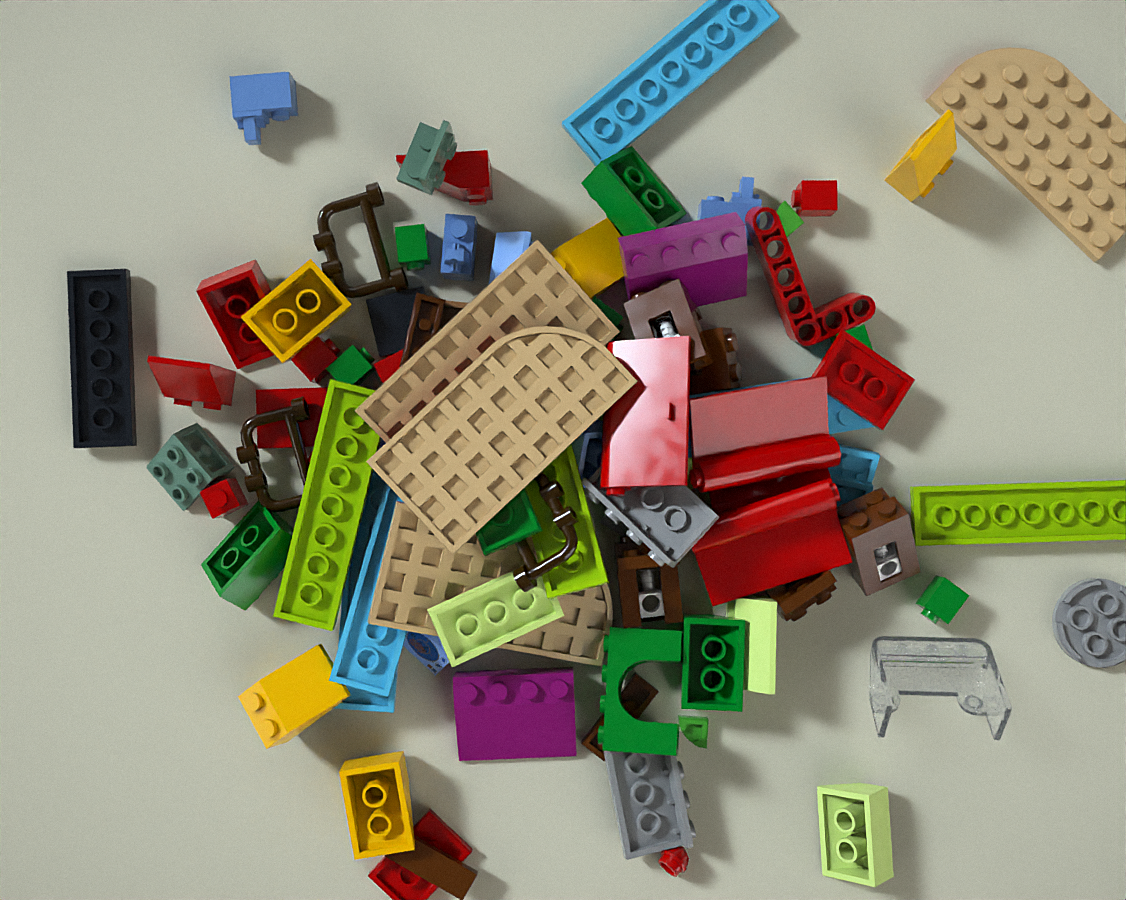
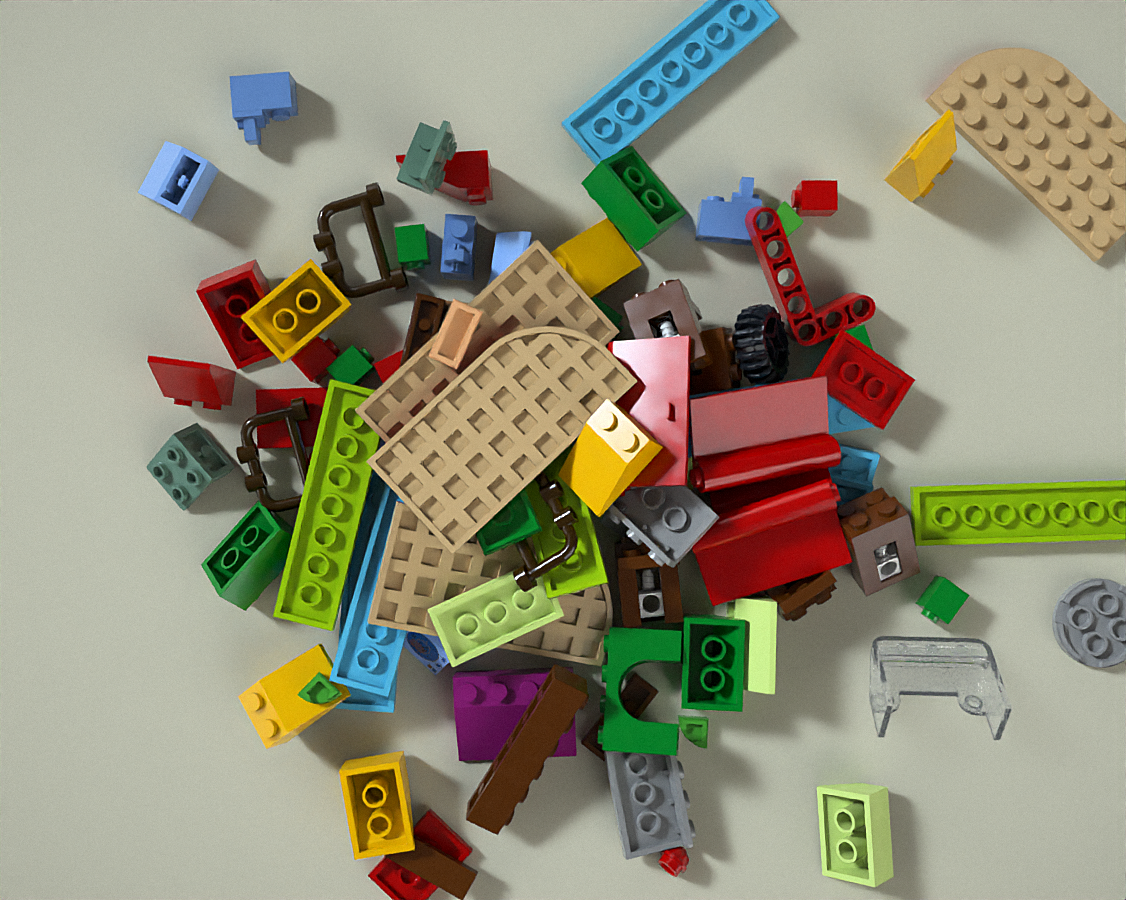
(101, 358): black plate -> none
(178, 180): none -> light blue slope
(224, 498): red brick -> none
(319, 691): none -> bright green tile
(391, 319): black tile -> none
(455, 334): none -> light nougat tile
(527, 749): none -> reddish brown brick
(607, 457): none -> yellow slope
(703, 254): magenta slope -> none
(761, 344): none -> black gear

